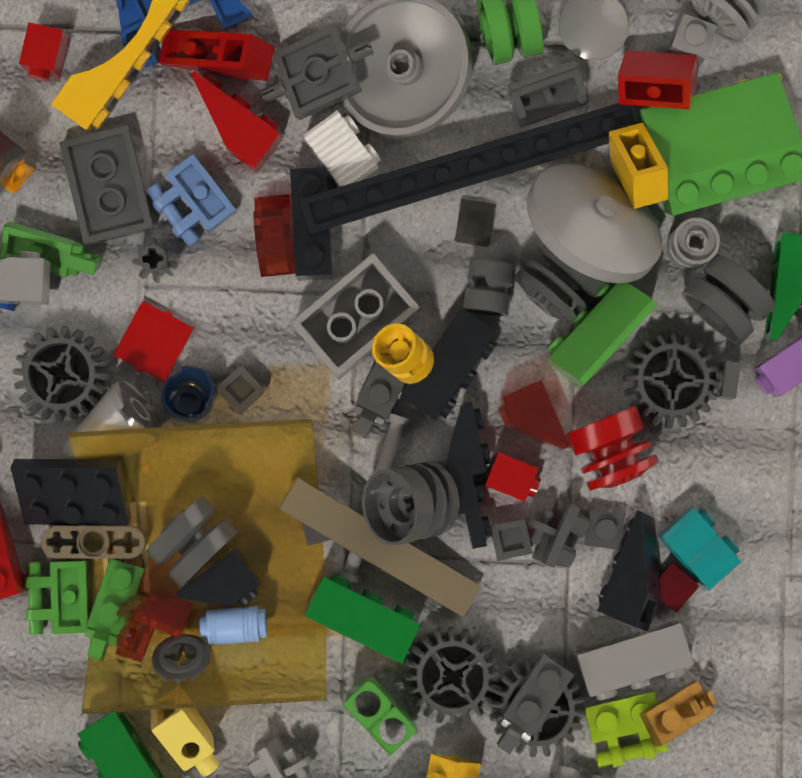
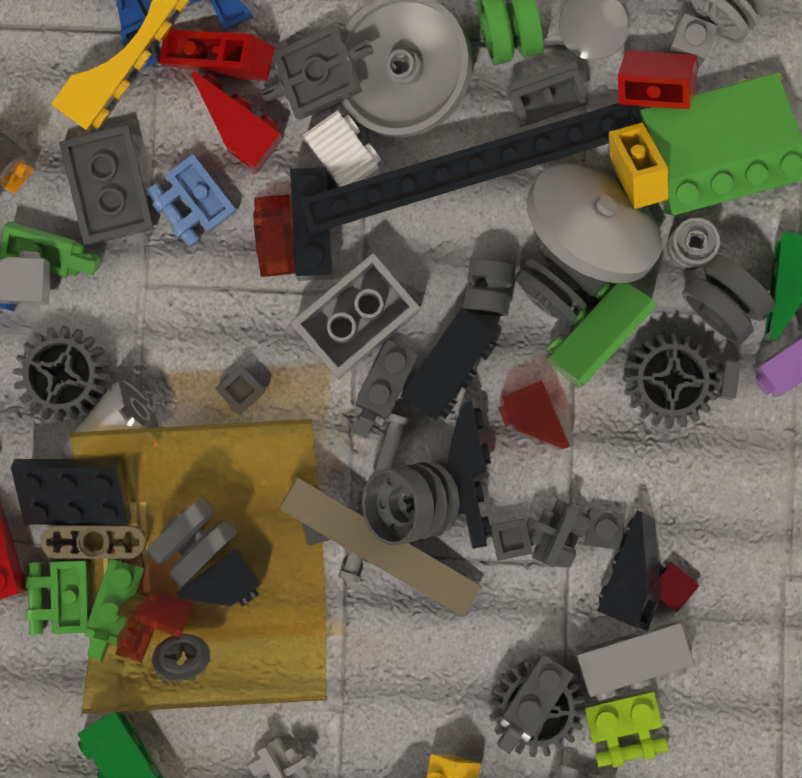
(44, 51): red brick -> none
(148, 253): dark grey gear -> none
(153, 341): red piece -> none
(185, 738): light yellow torso -> none
(188, 395): dark blue hair -> none
(233, 625): light blue head -> none
(362, 617): green brick -> none
(373, 723): bright green piece -> none
(403, 353): yellow wheel -> none
(438, 686): dark grey gear -> none
(475, 223): clear smoke slope -> none
(512, 477): red brick -> none
(612, 449): red wheel -> none
(678, 712): pearl gold plate -> none
(700, 548): teal brick -> none

